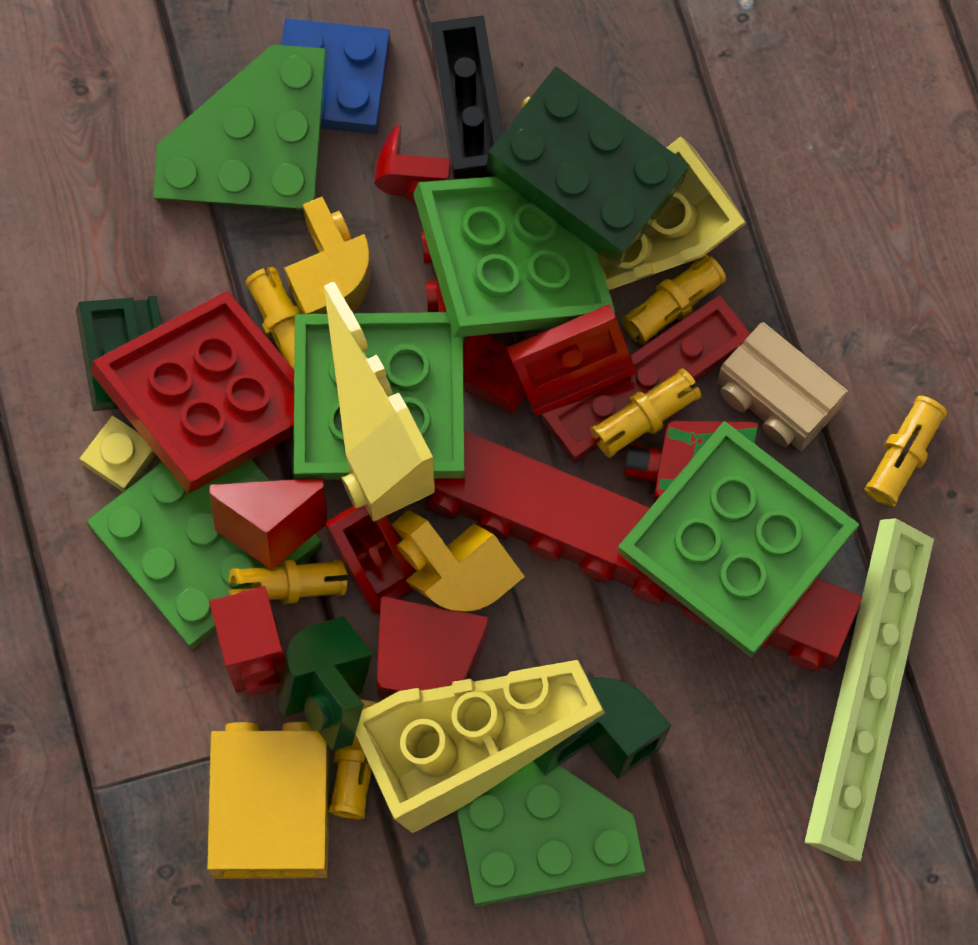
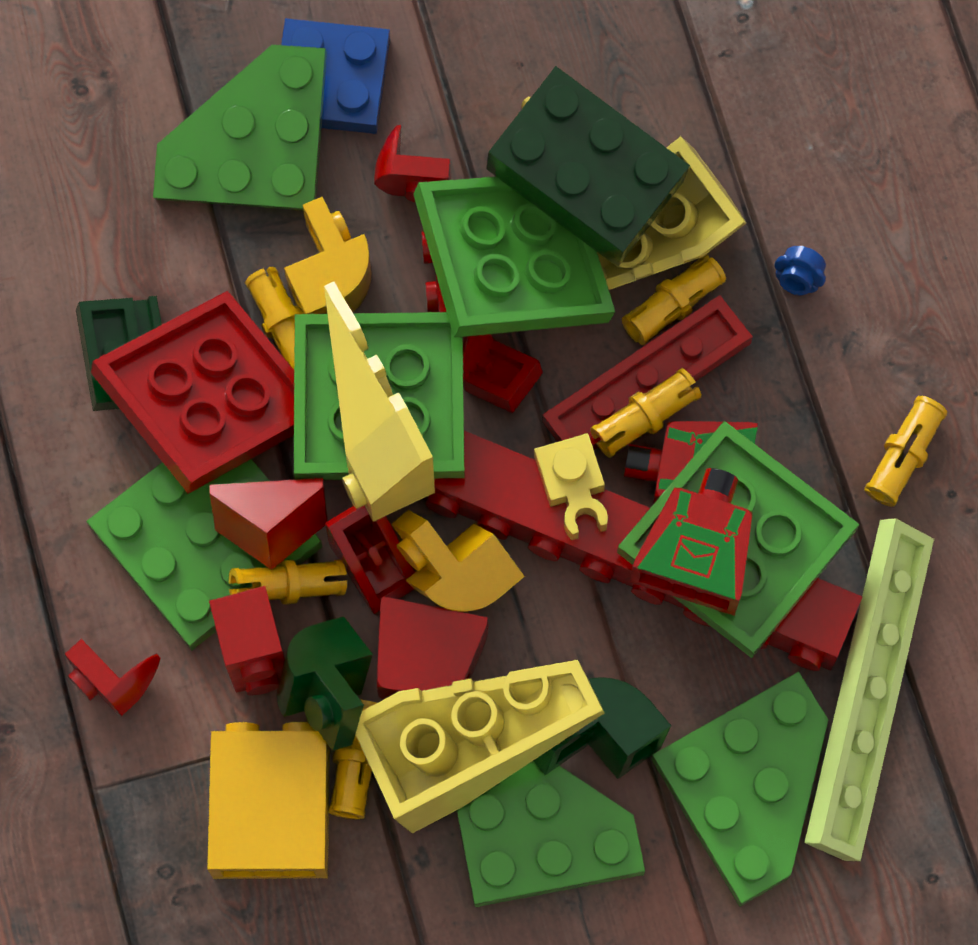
(95, 678): none -> red plate
(118, 454): light yellow plate -> none
(466, 94): black brick -> none
(571, 477): none -> light yellow plate
(572, 360): red plate -> none
(698, 545): none -> torso
(750, 784): none -> bright green plate
(780, 388): tan brick -> none
(800, 270): none -> blue plate

